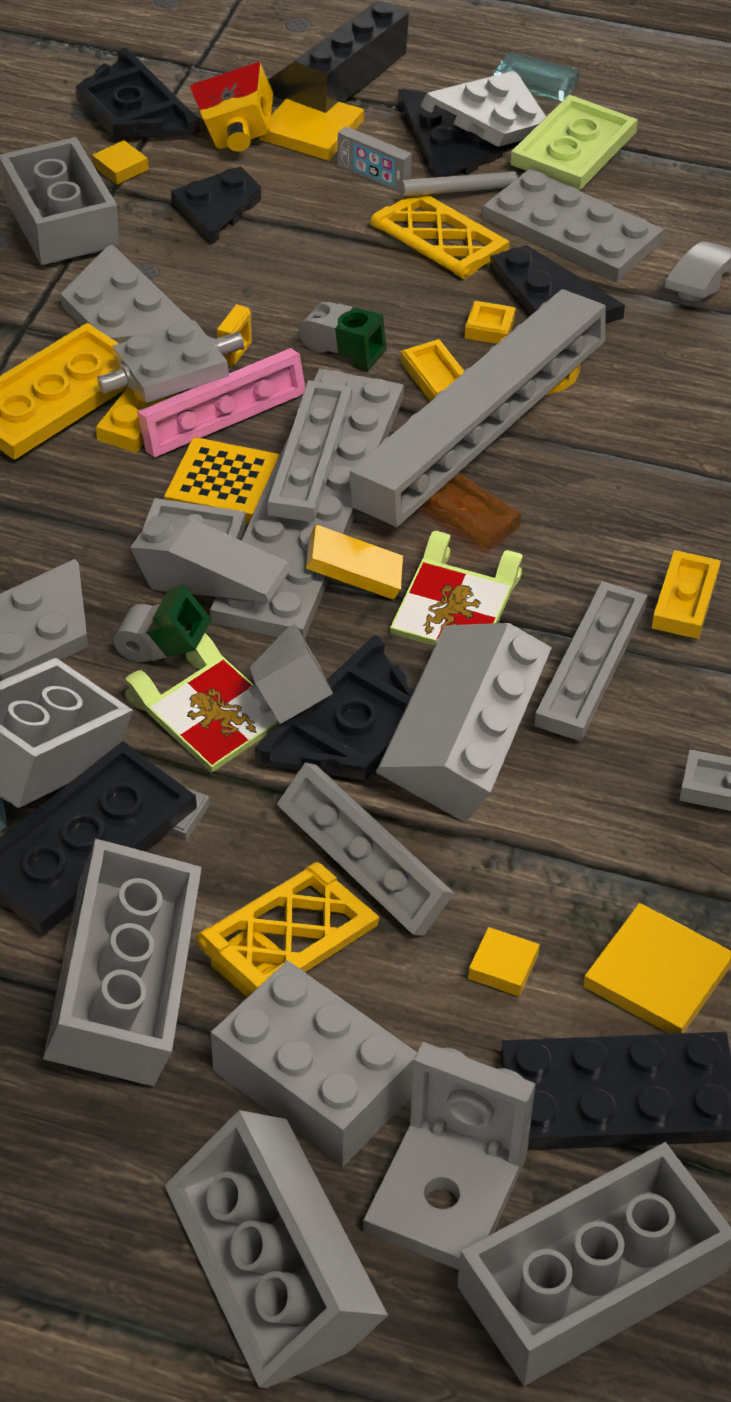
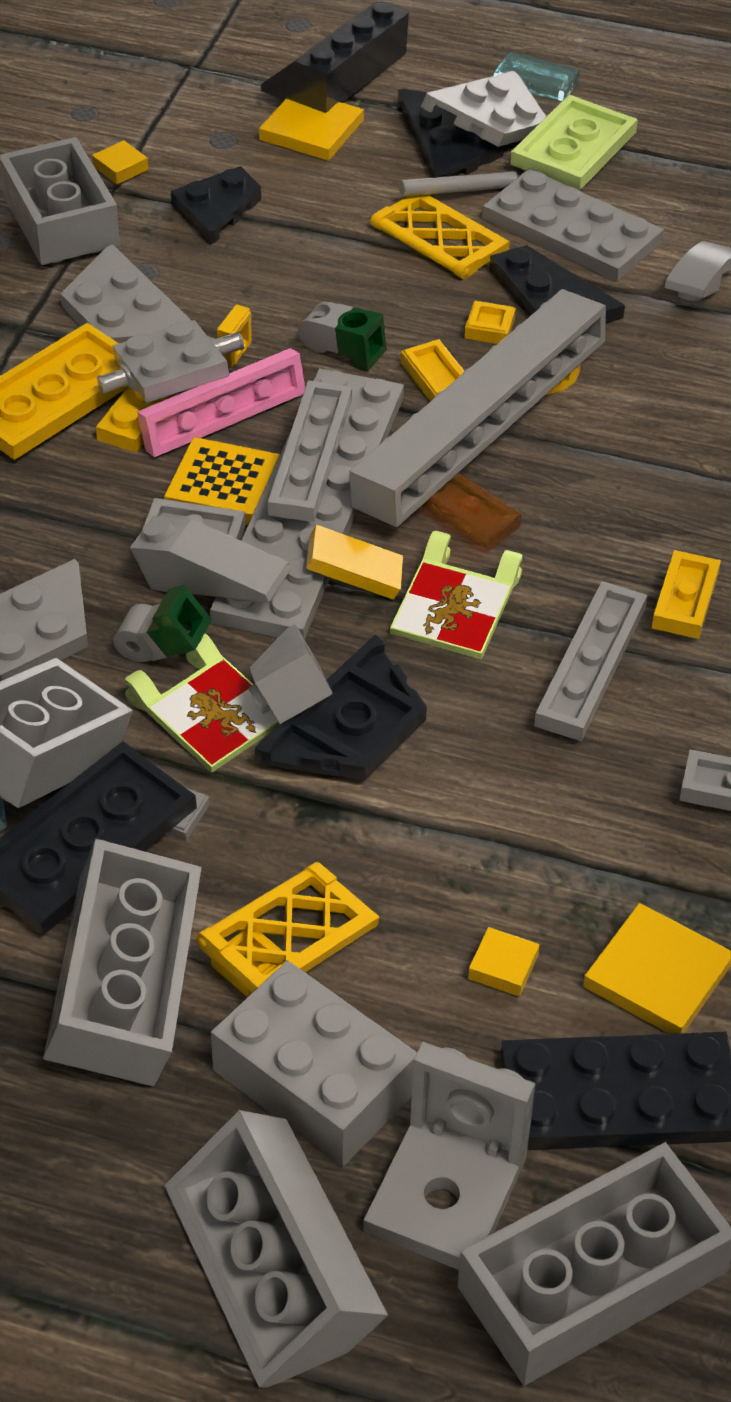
(134, 101): black wing -> none
(235, 106): torso -> none
(365, 849): light grey plate -> none
(373, 158): light grey tile -> none
(464, 715): light grey slope -> none

